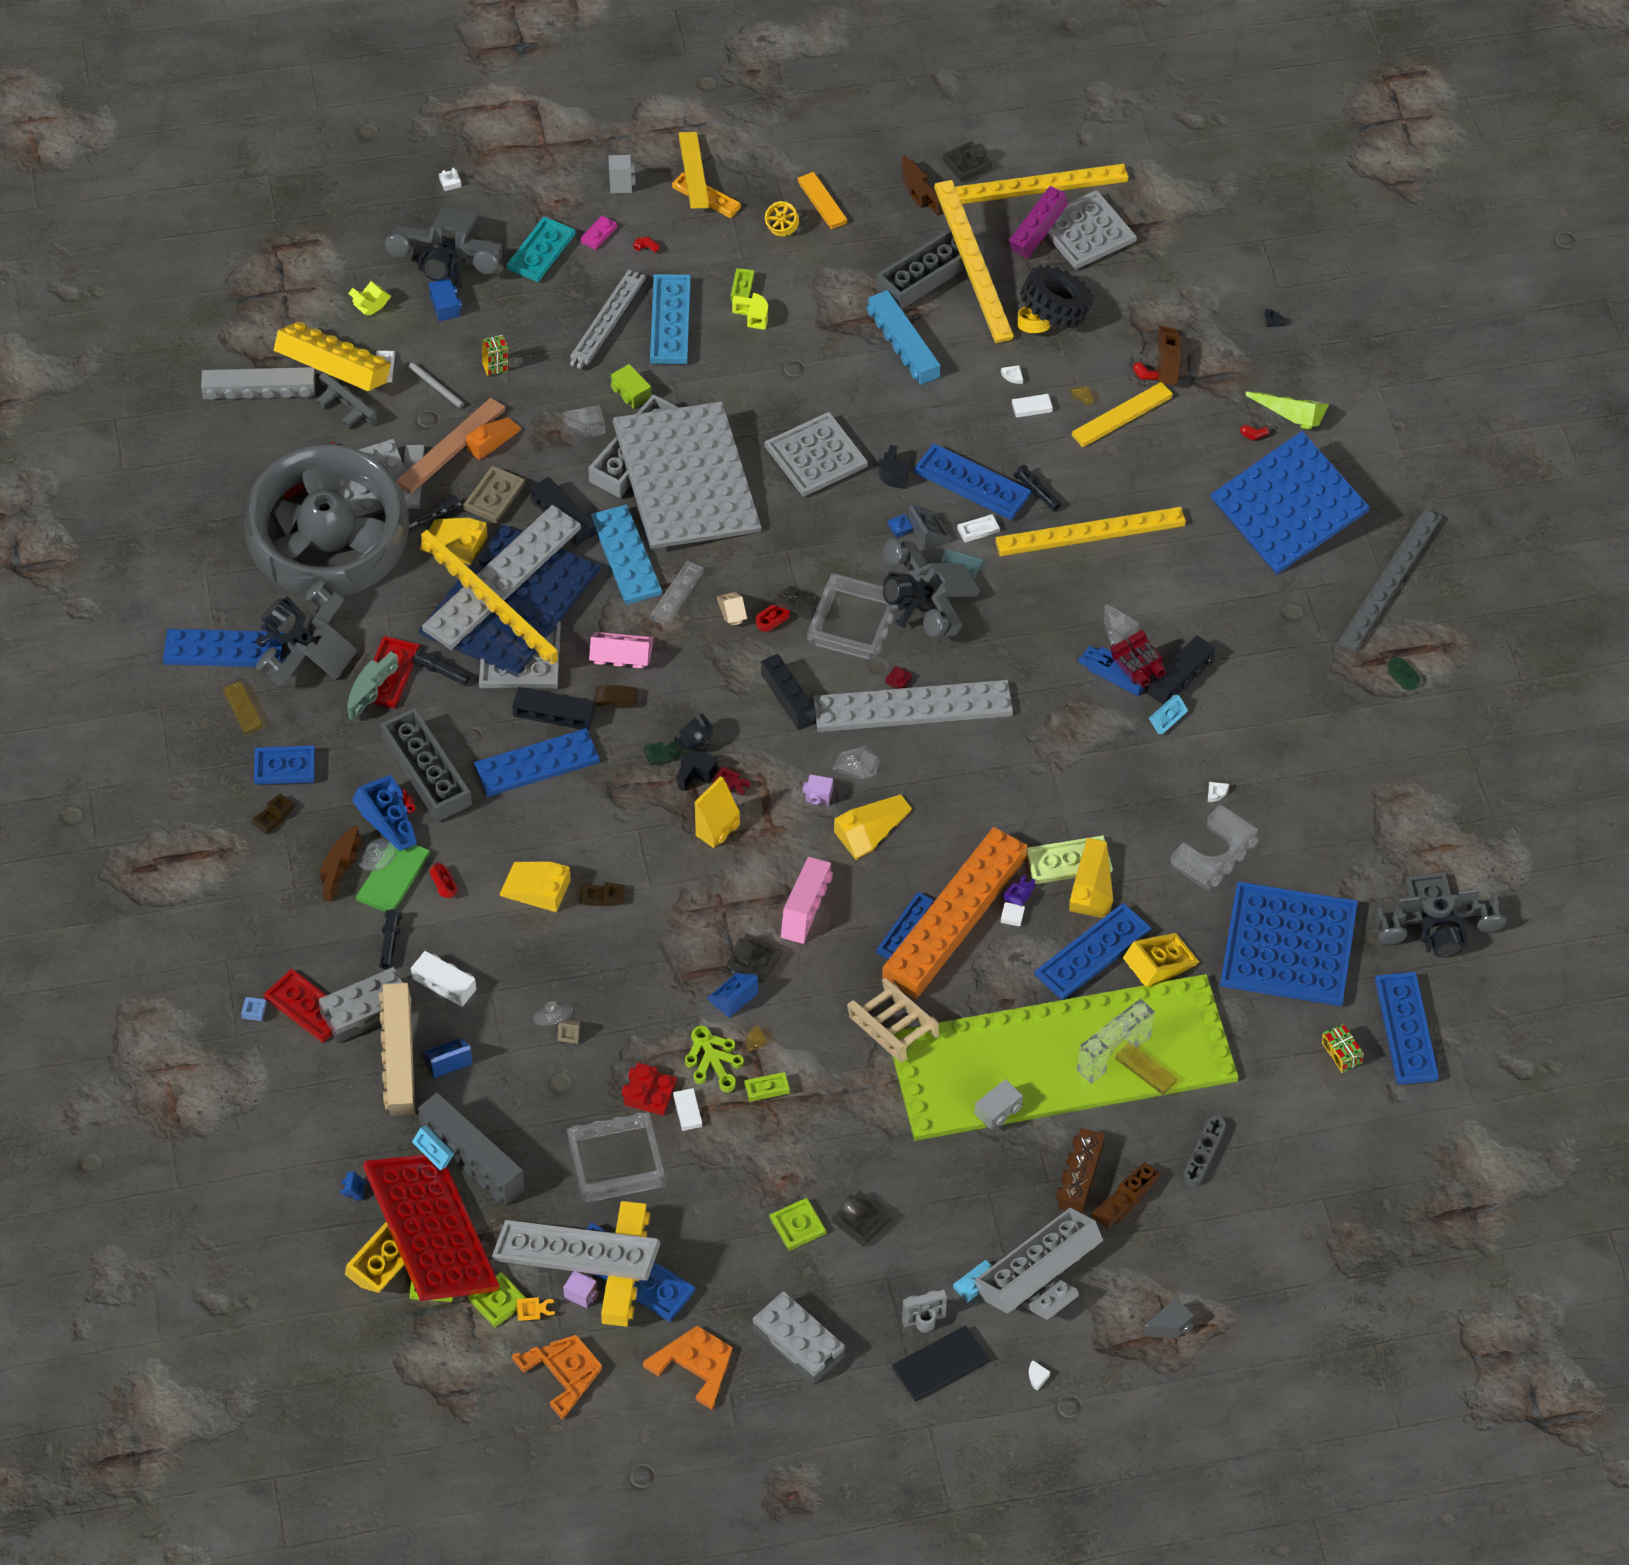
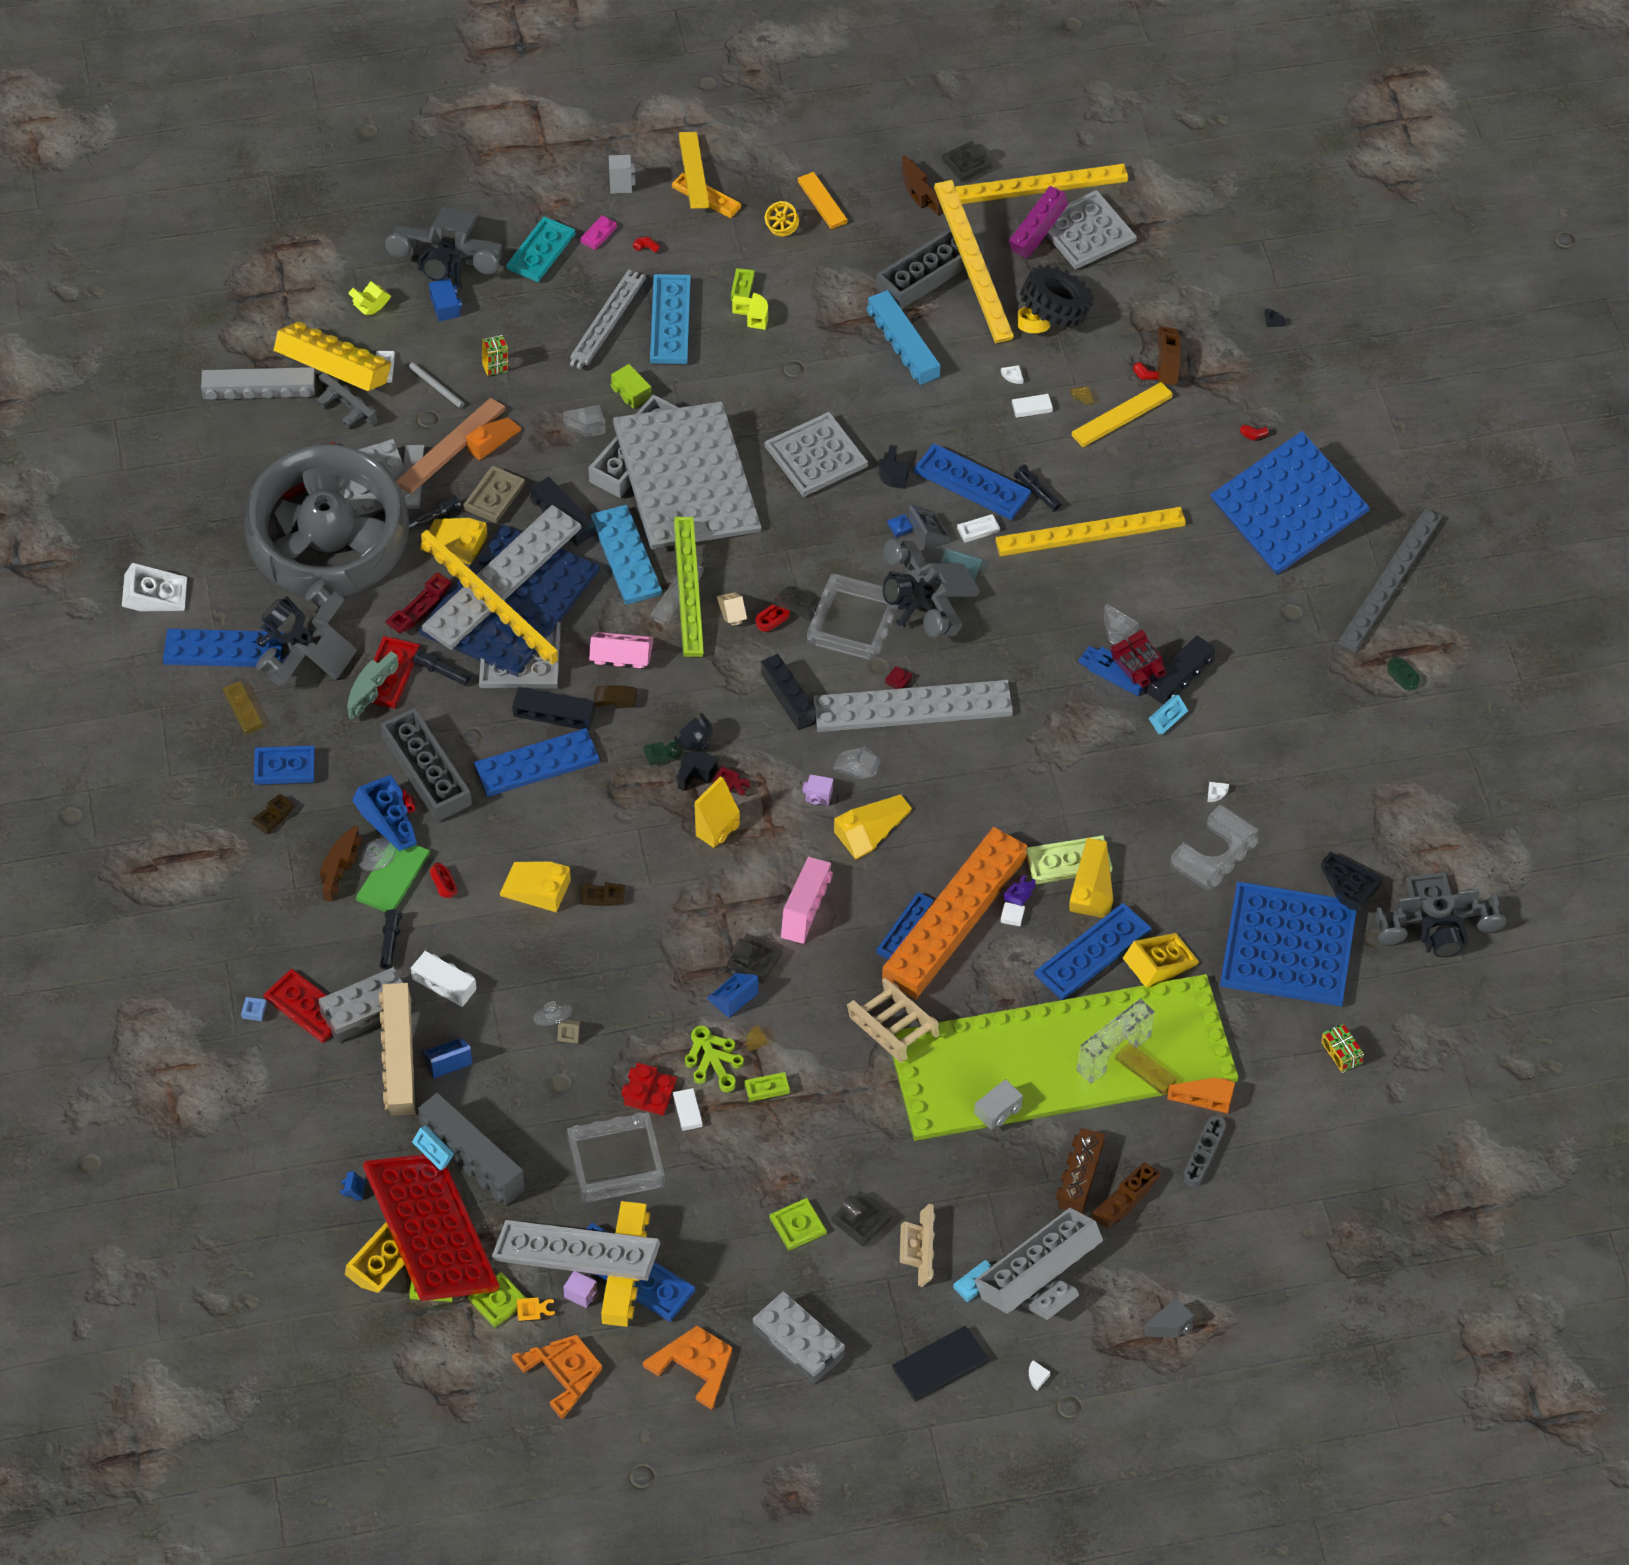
(153, 589): none -> white slope
(421, 606): none -> dark red slope
(450, 179): white tile -> none
(688, 587): none -> lime plate
(917, 1245): none -> tan bracket
(925, 1306): light grey plate -> none
(1205, 1093): none -> orange slope
(1301, 412): lime wedge -> none
(1349, 881): none -> black plate
(1406, 1028): blue plate -> none

